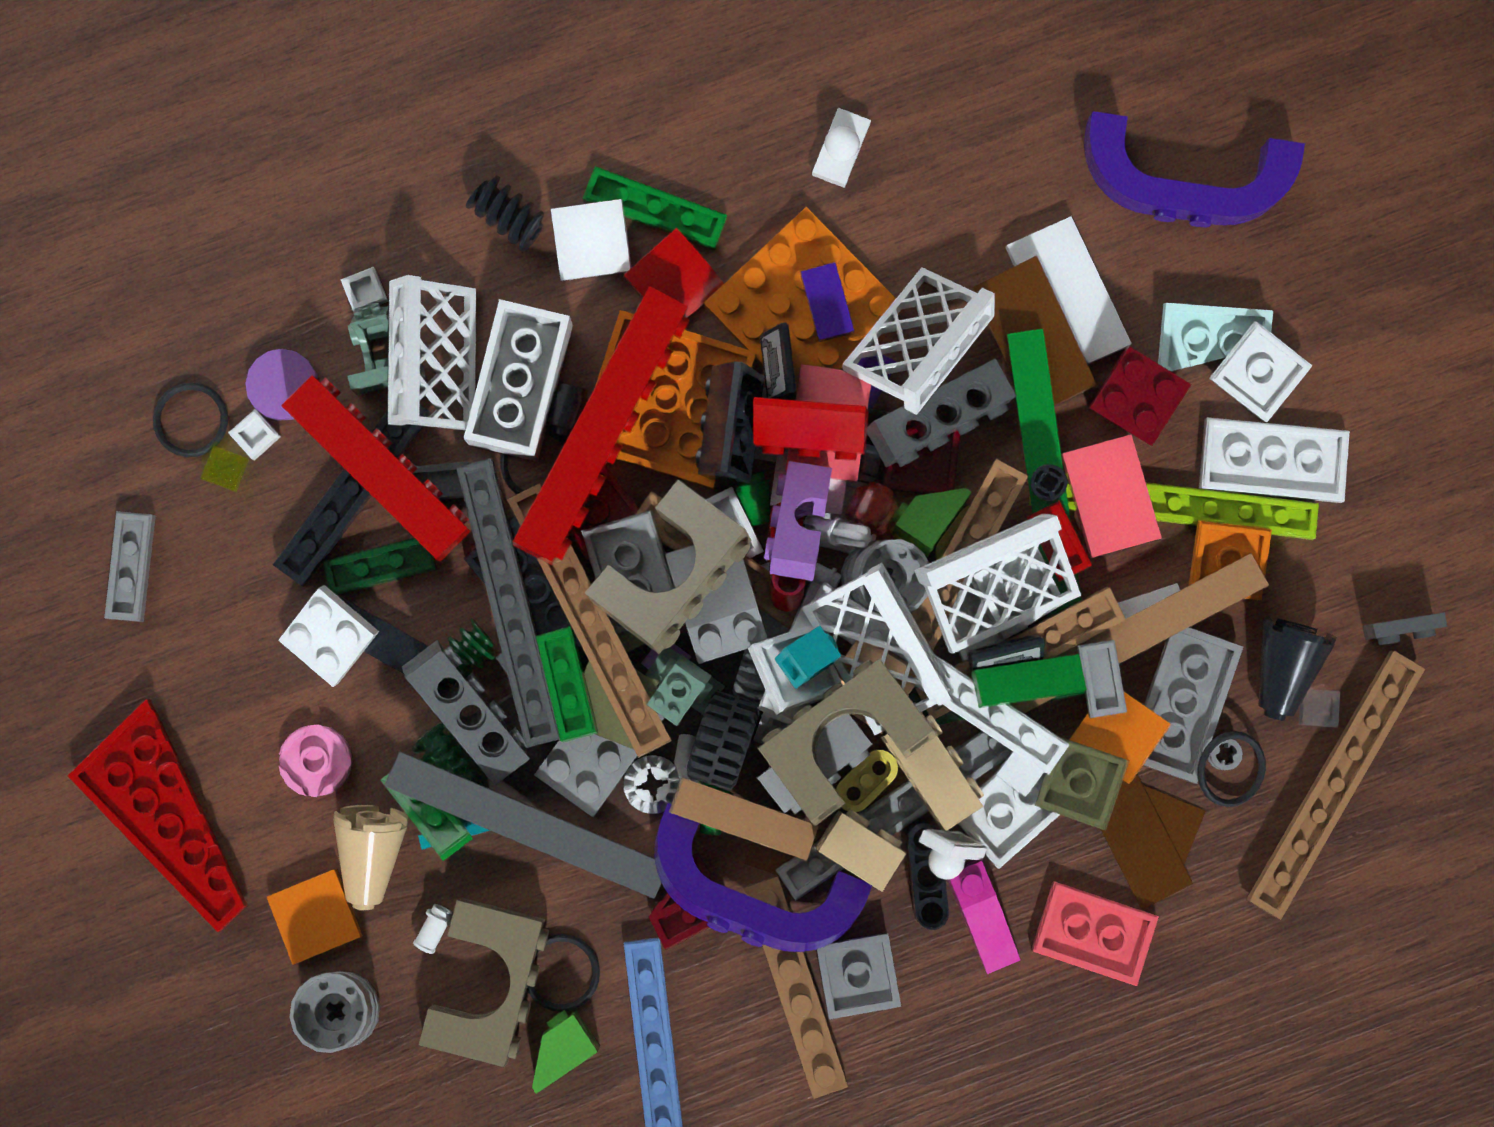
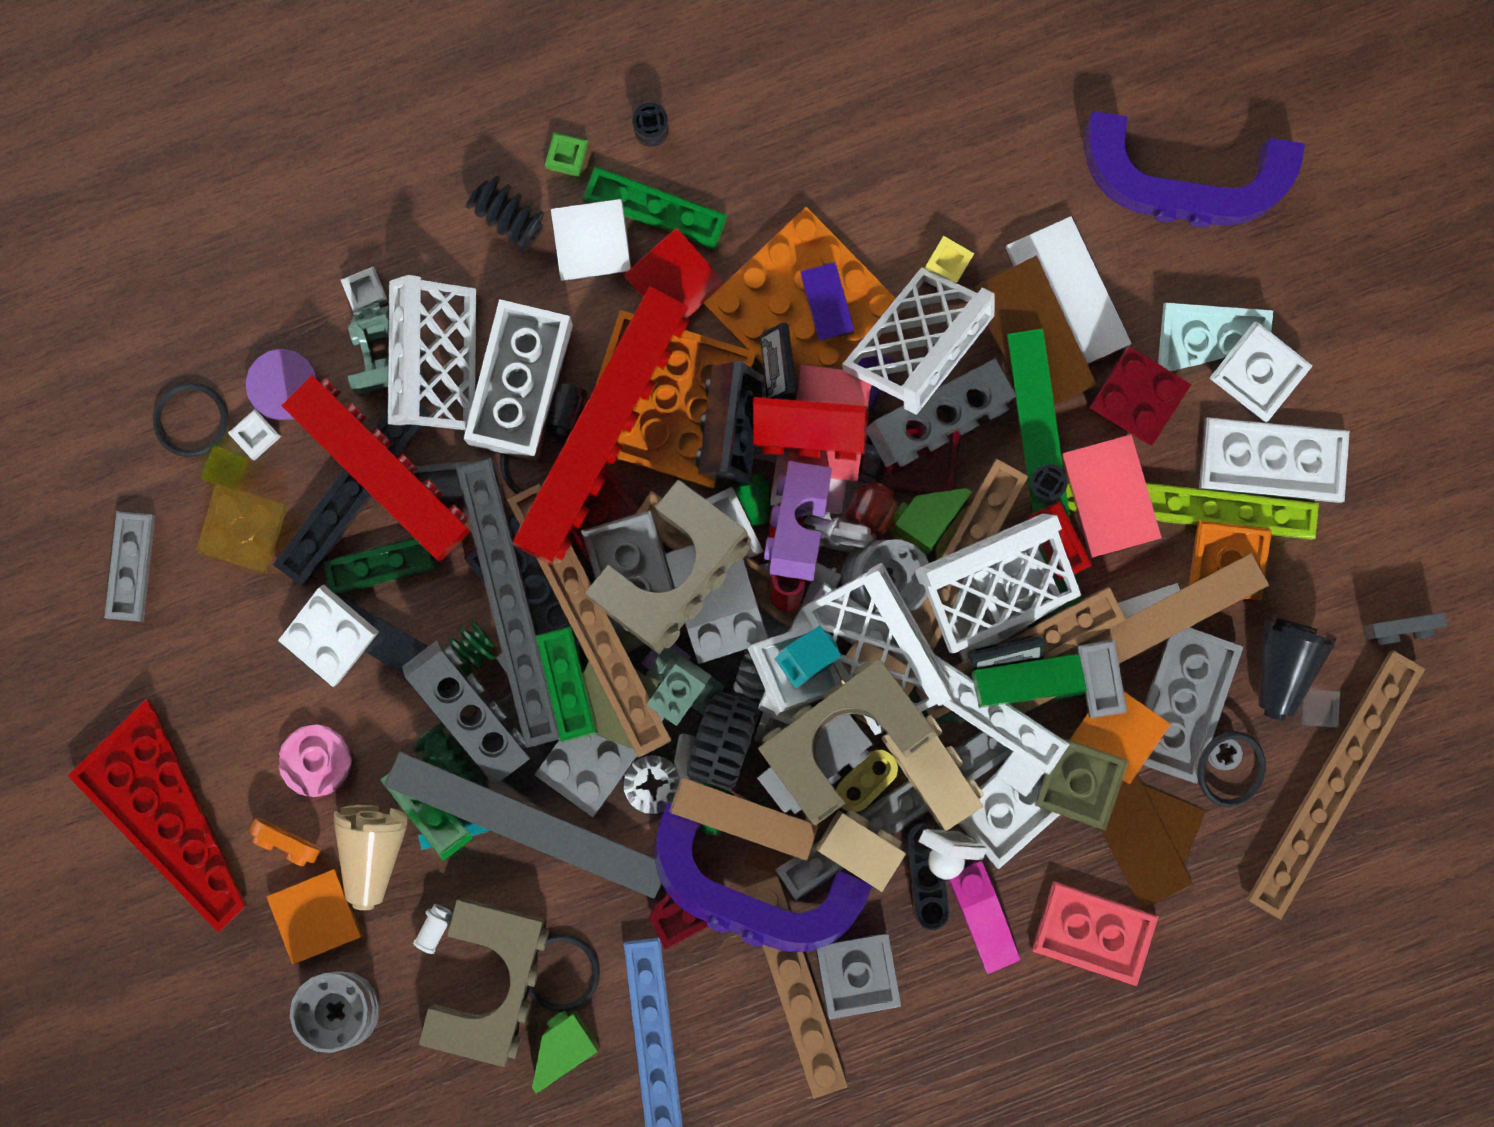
(241, 528): none -> clear yellow plate
(270, 835): none -> orange plate
(566, 154): none -> bright green tile
(651, 131): none -> black wheel
(841, 147): white tile -> none
(949, 260): none -> light yellow plate

